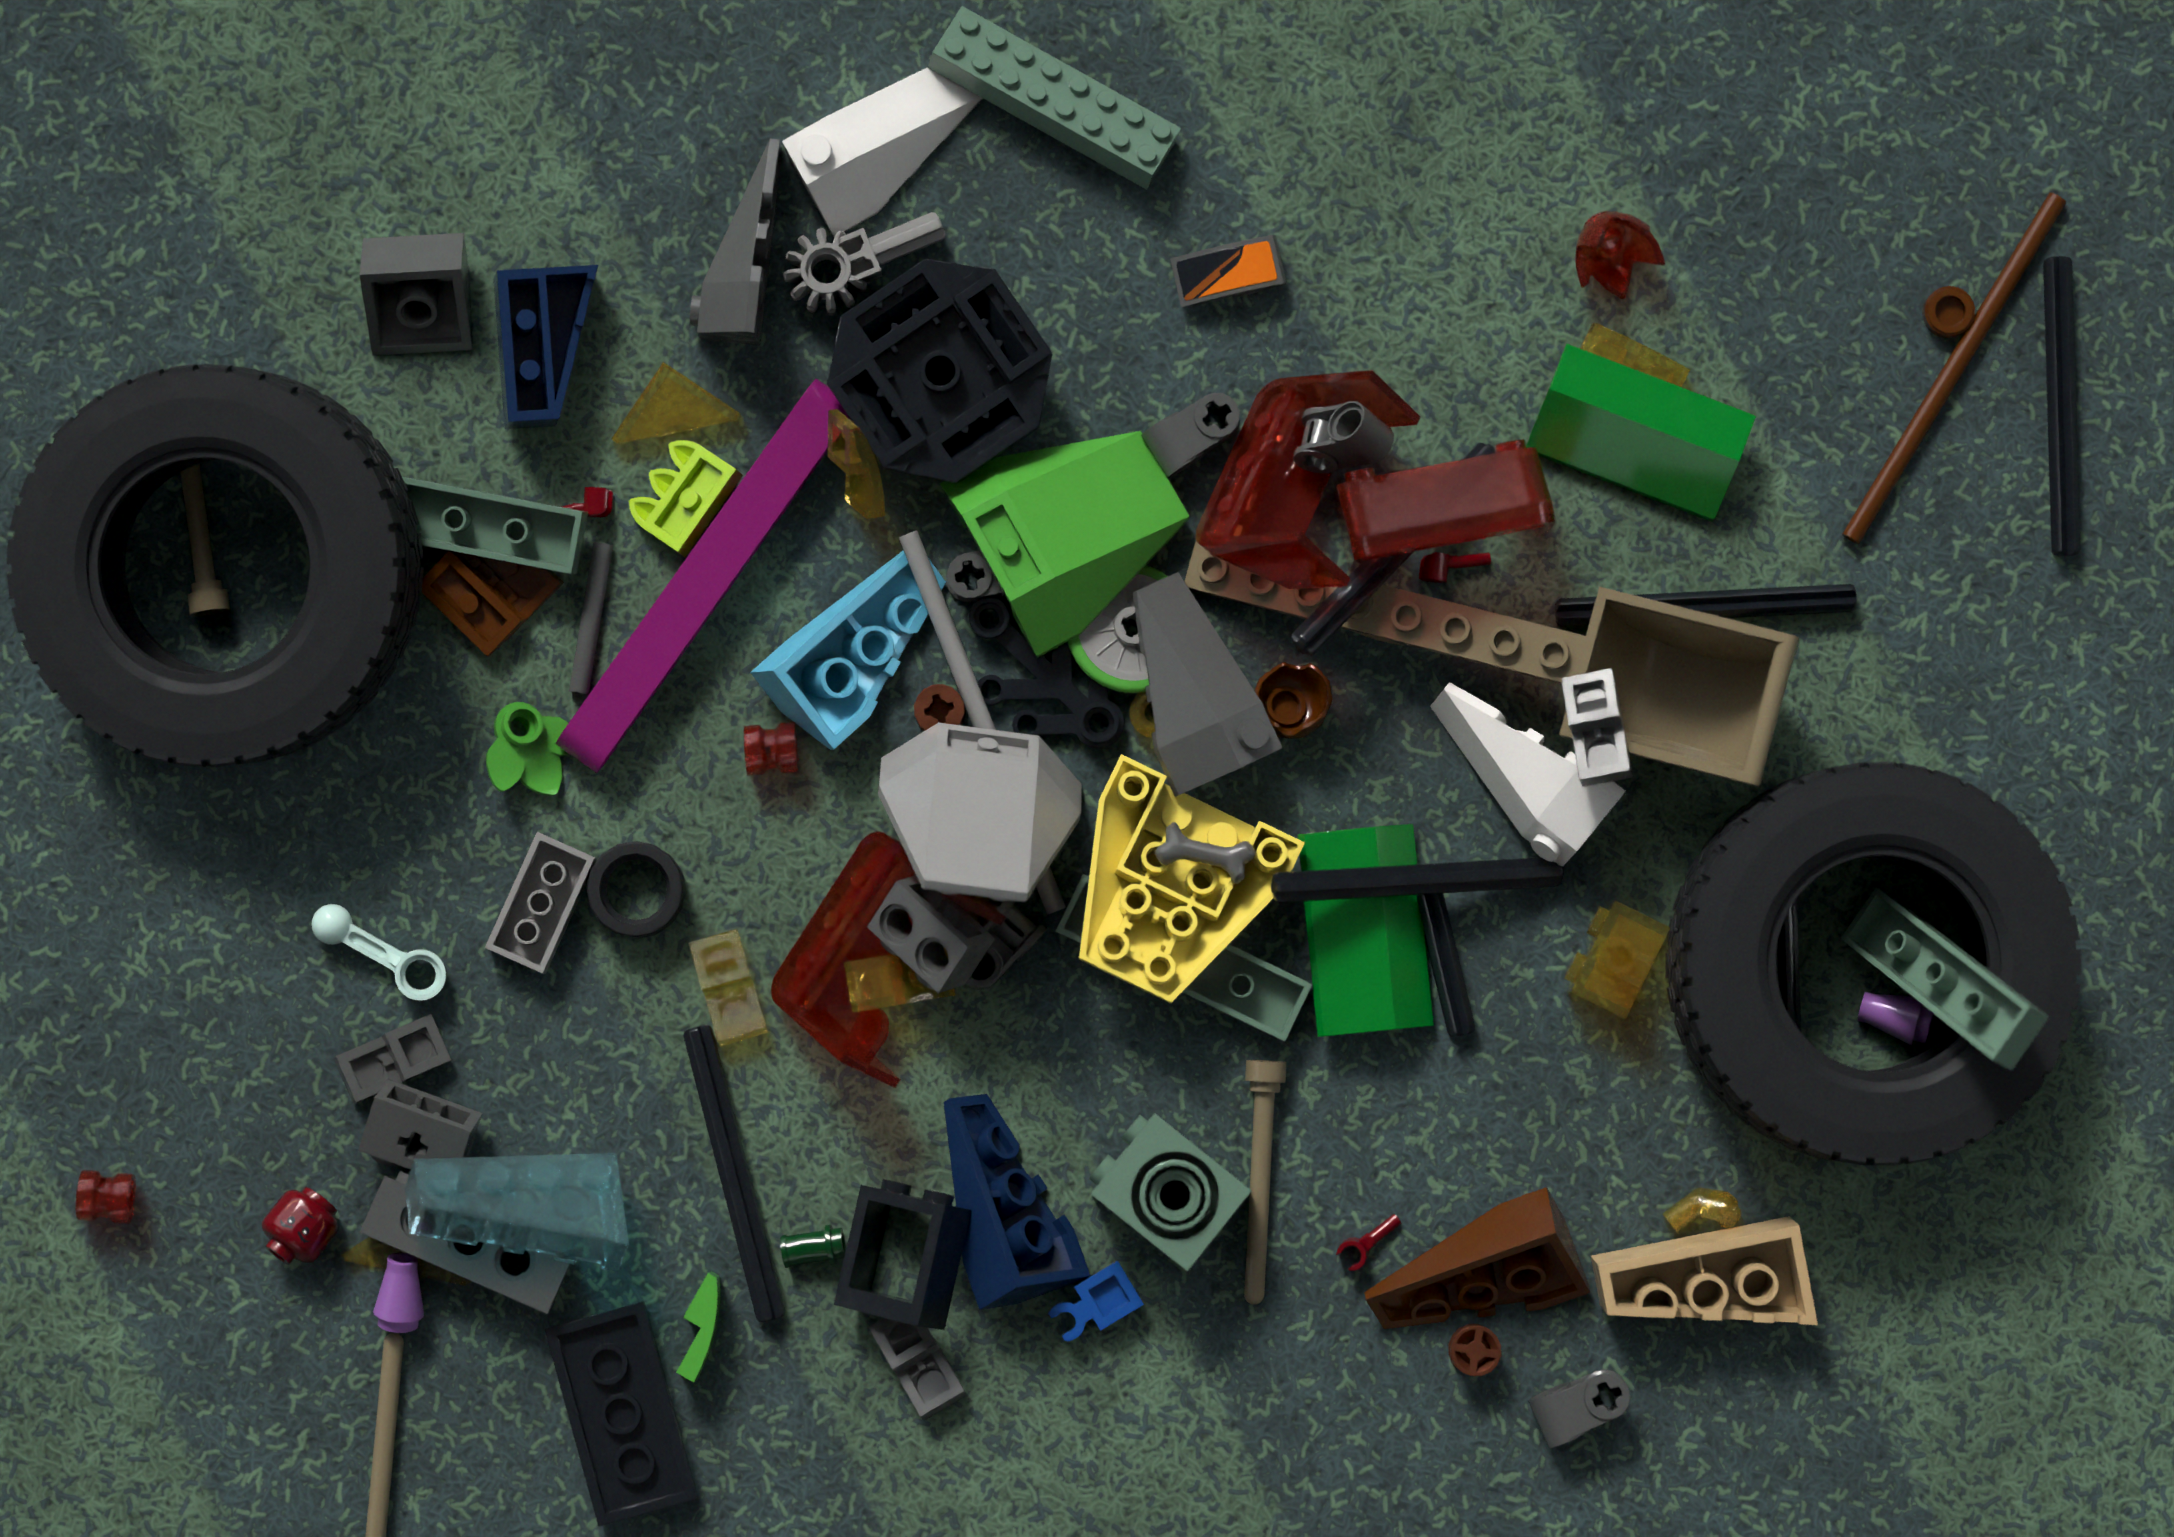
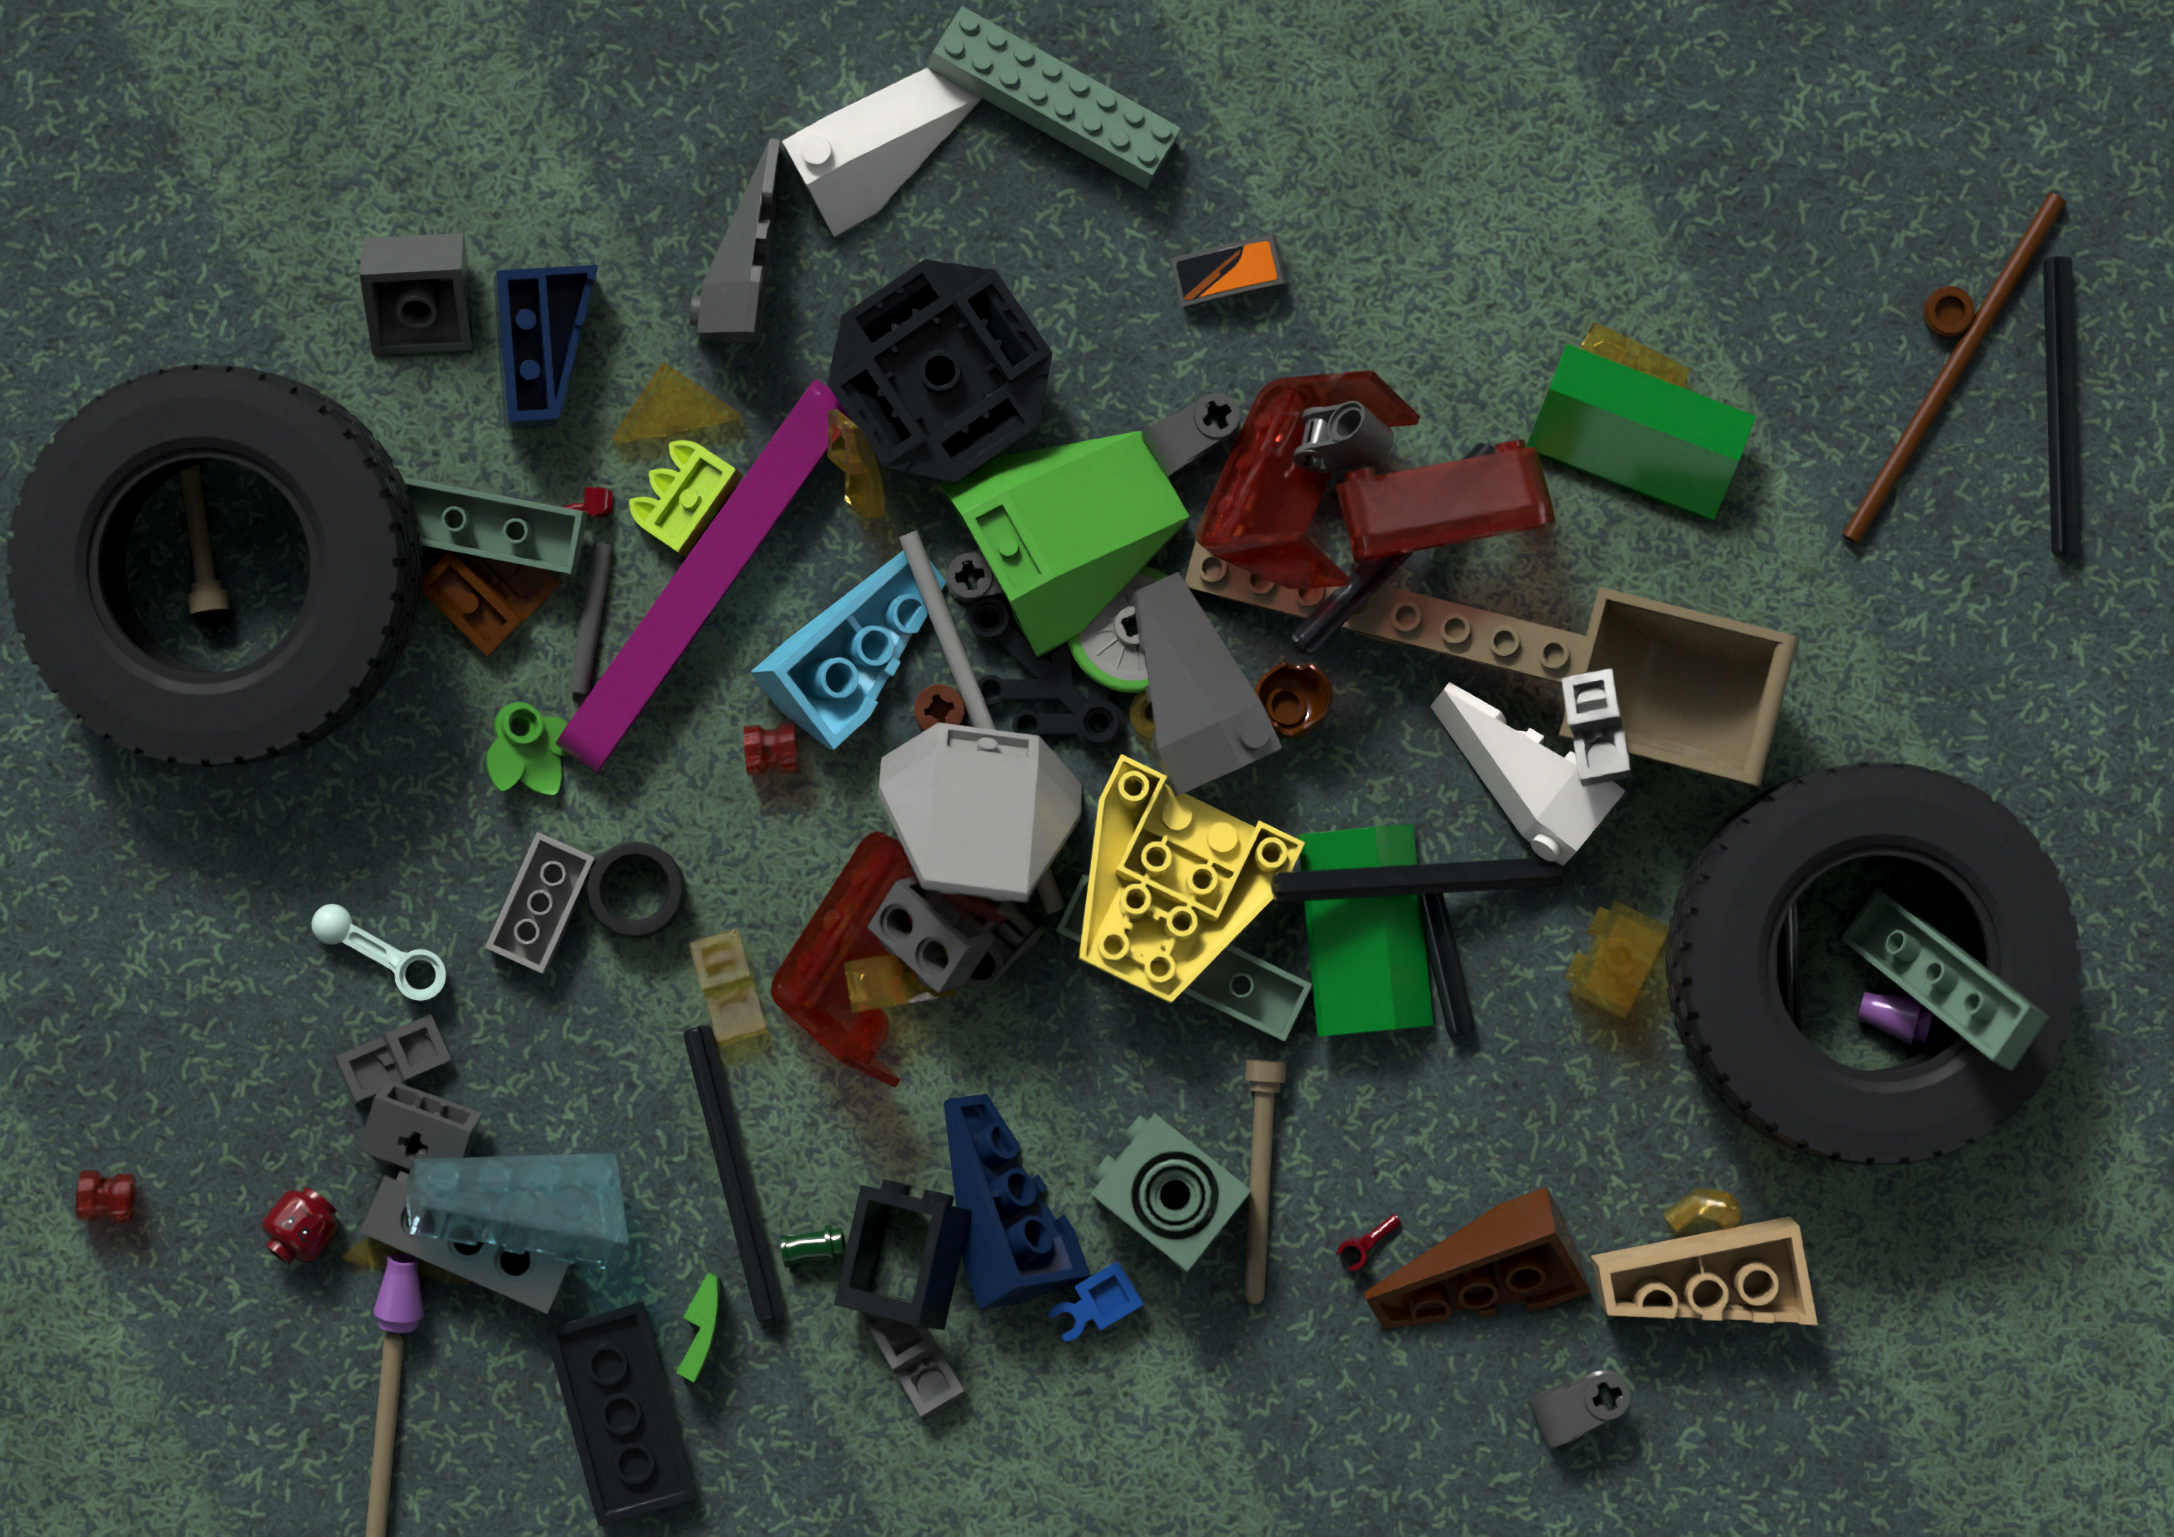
(848, 254): light grey gear -> none
(1229, 858): dark grey piece -> none
(1435, 565): dark red hand -> none
(1481, 1359): copper wheel -> none
(1611, 246): clear red piece -> none
(1732, 602): black axle -> none

